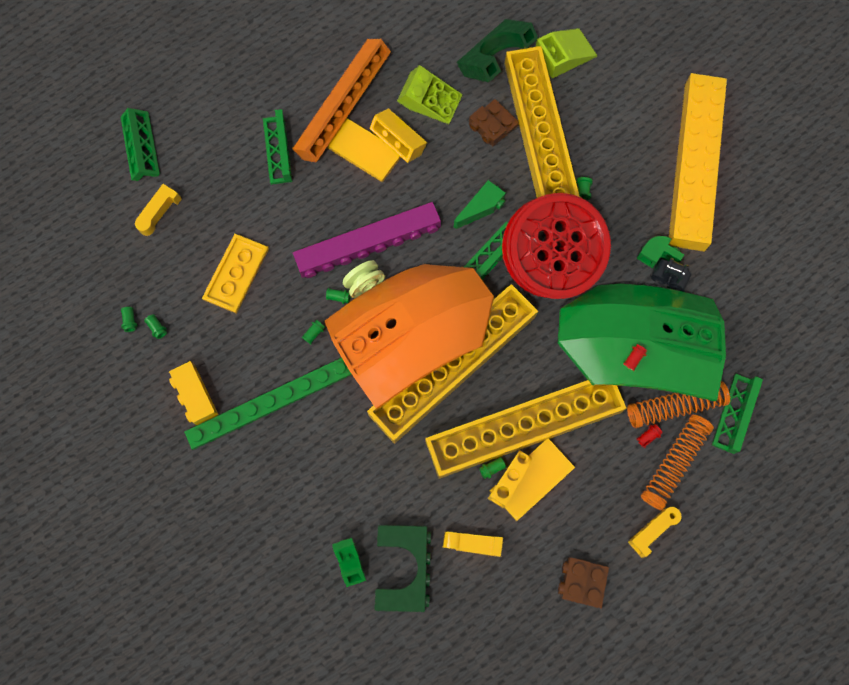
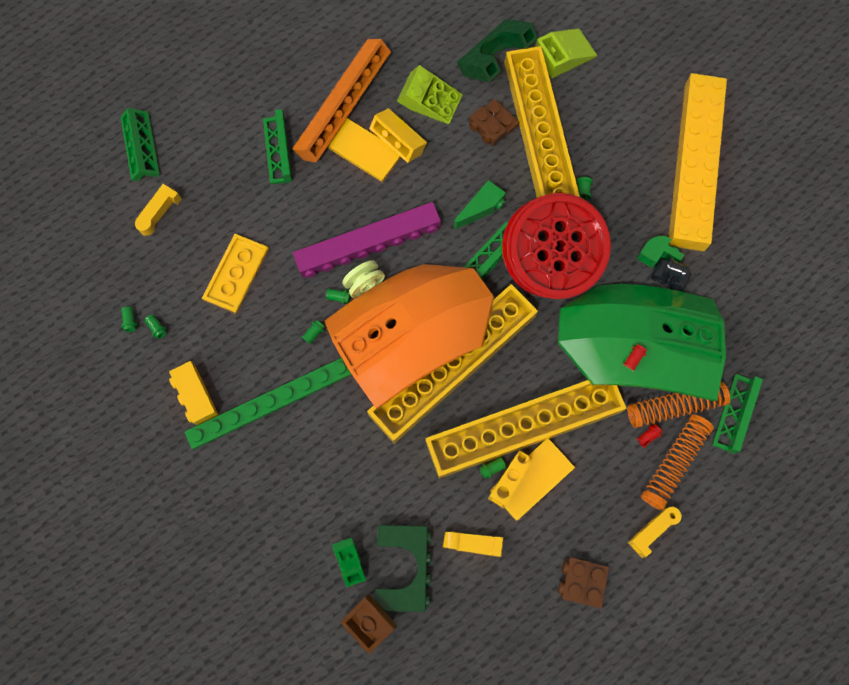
(368, 624): none -> reddish brown plate

